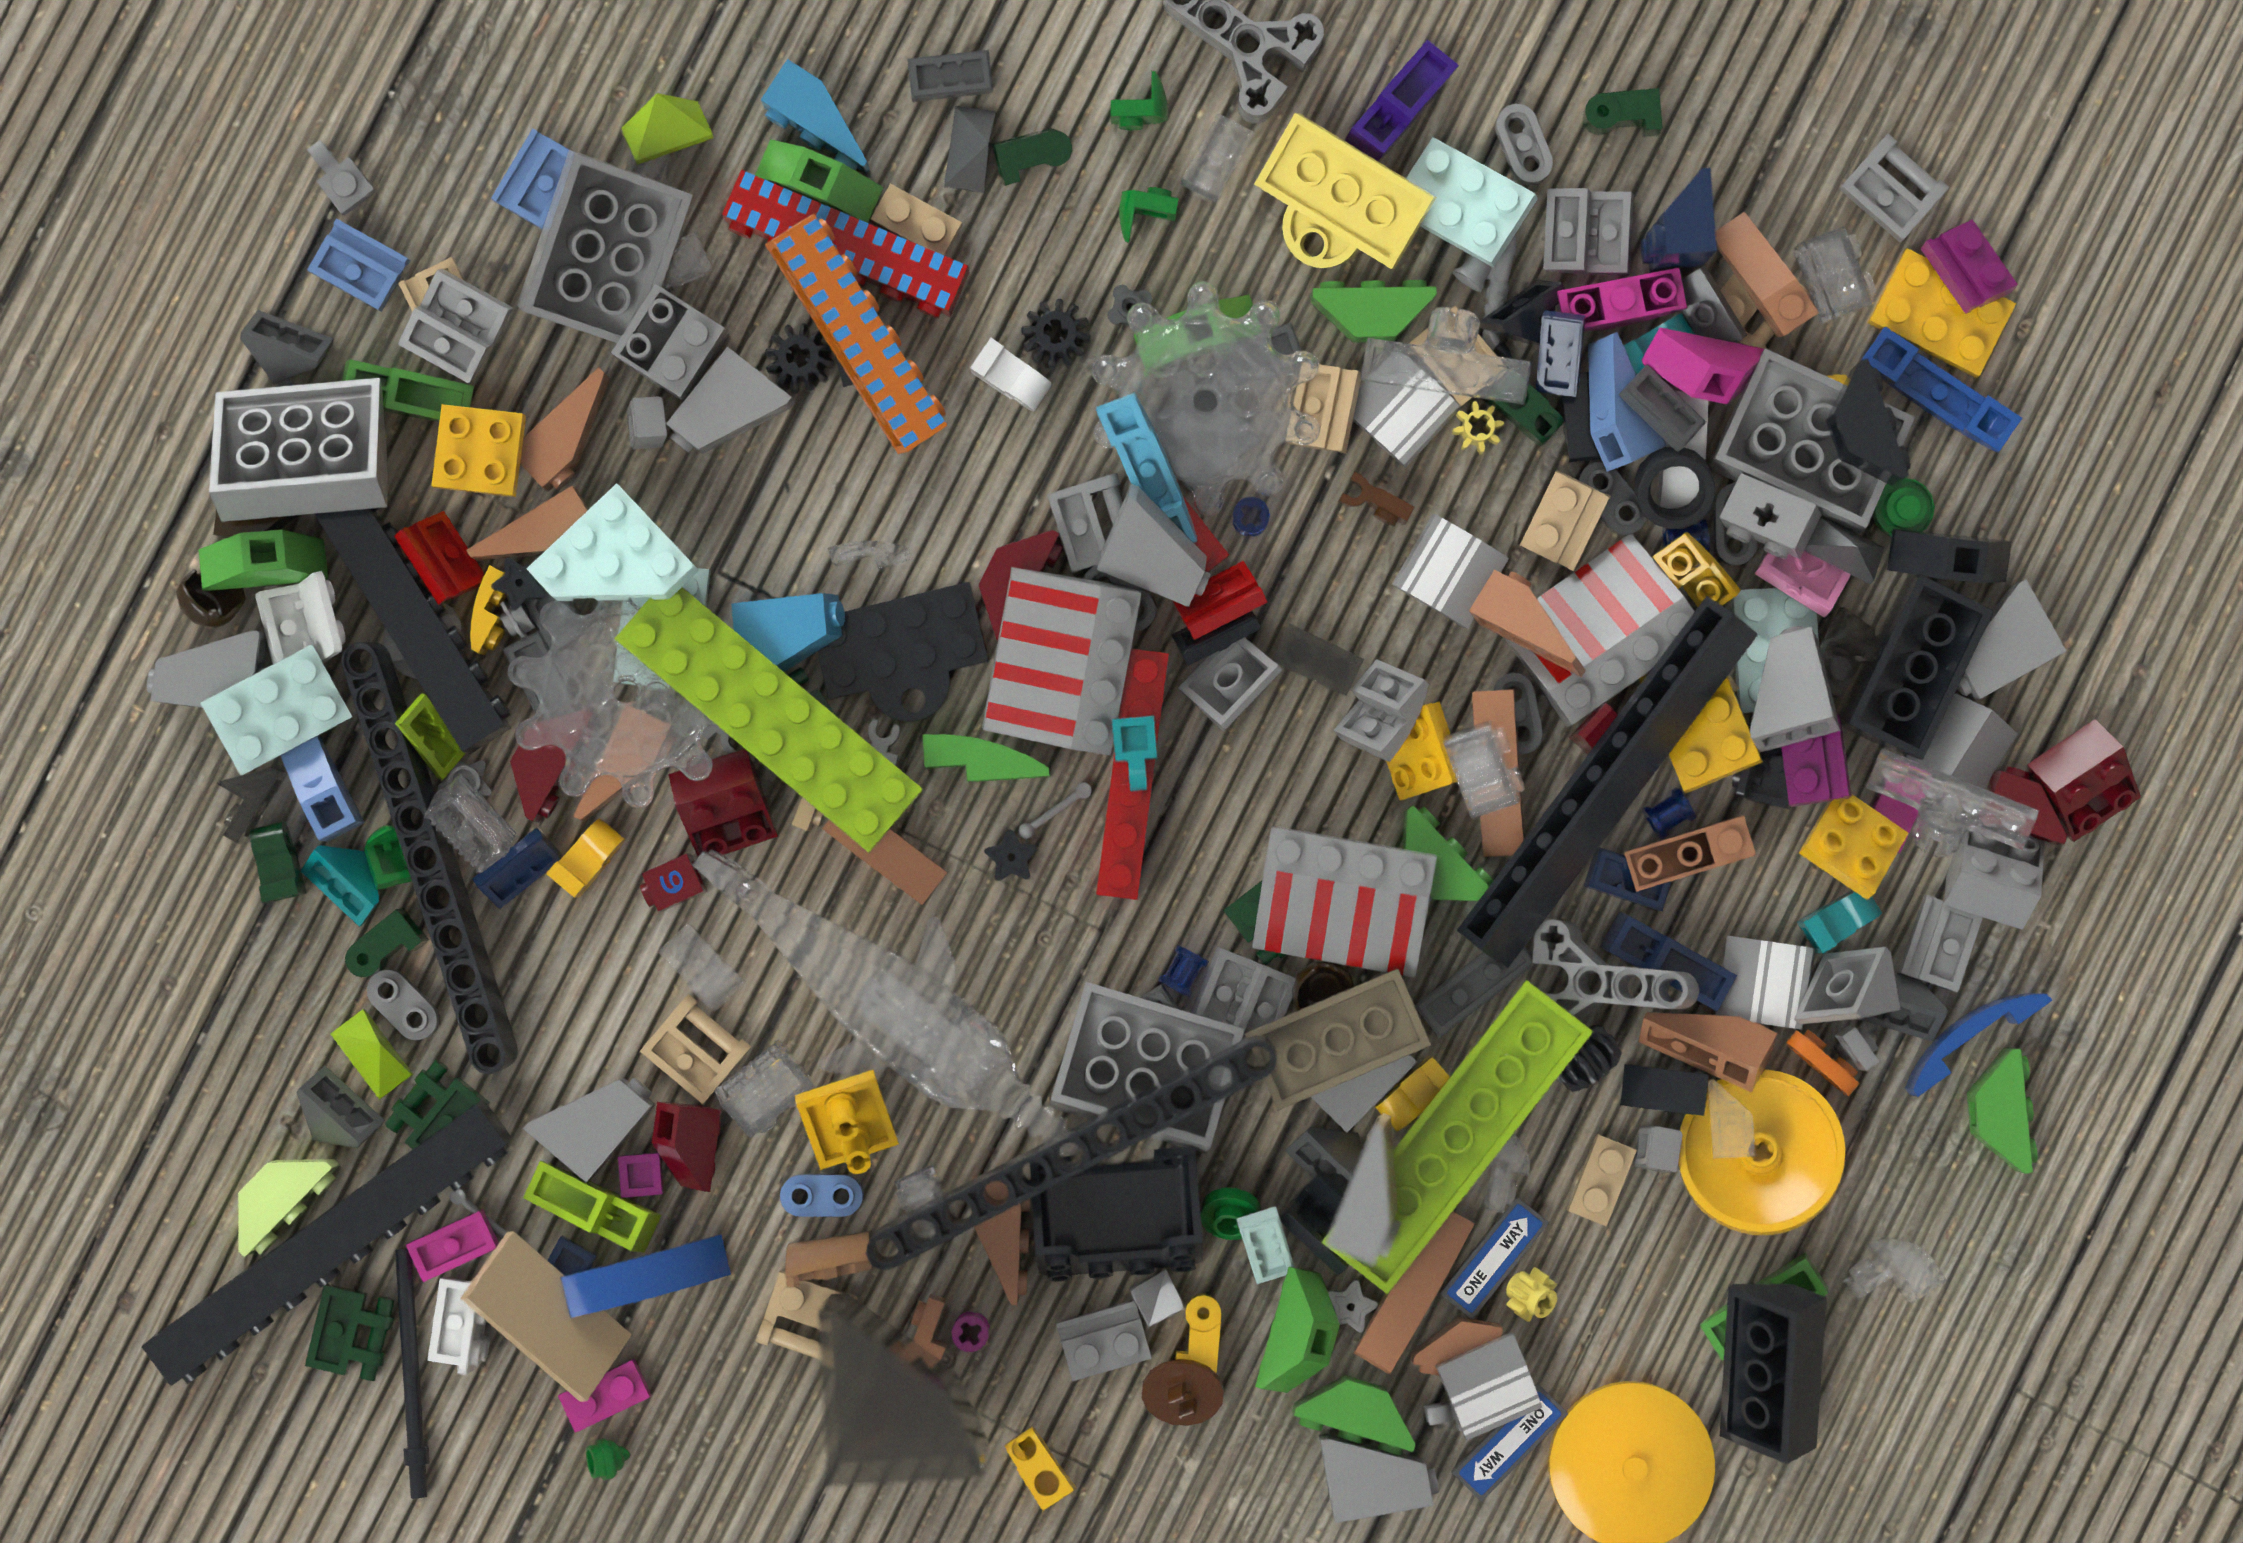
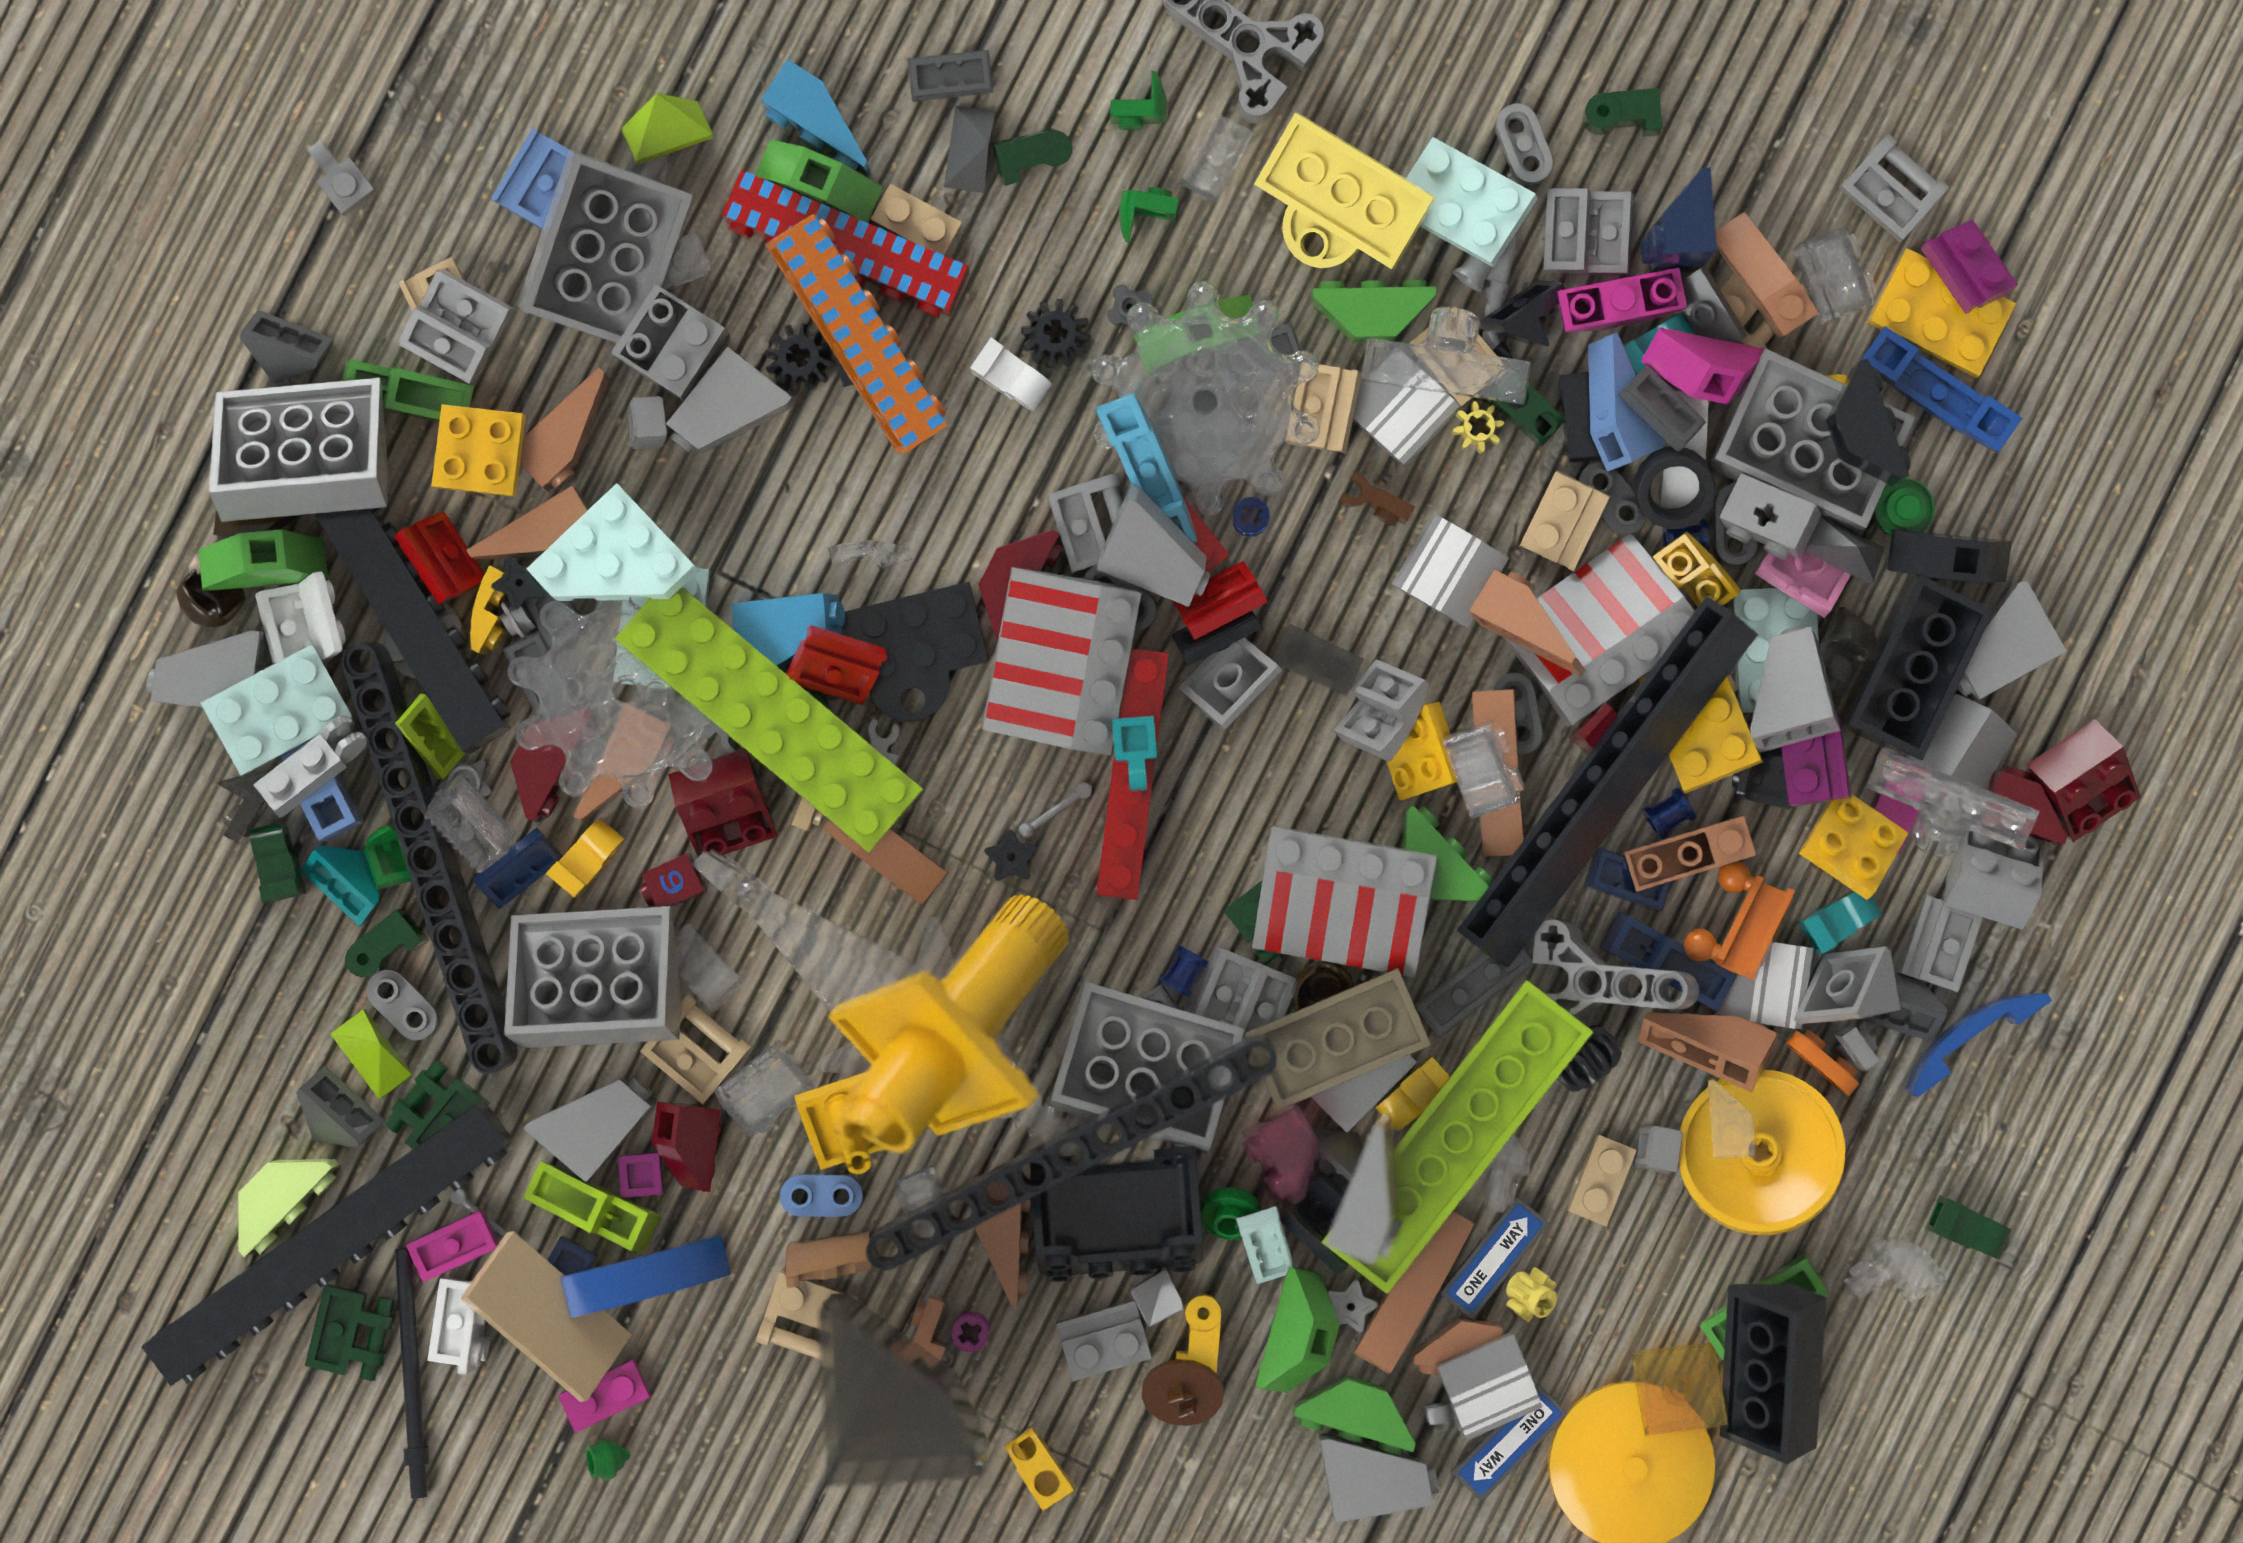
(311, 766): none -> light grey hinge
(358, 265): medium blue plate -> none
(593, 978): none -> light grey slope
(836, 664): none -> red plate
(937, 1037): none -> yellow piece
(982, 758): bright green slope -> none
(1285, 1151): none -> clear pink slope
(1401, 101): dark purple slope -> none
(1560, 353): plate -> none
(1664, 1089): black slope -> none
(1679, 1389): none -> clear yellow plate
(1752, 929): none -> orange gear
(1967, 1227): none -> dark green leg
(2002, 1111): bright green slope -> none

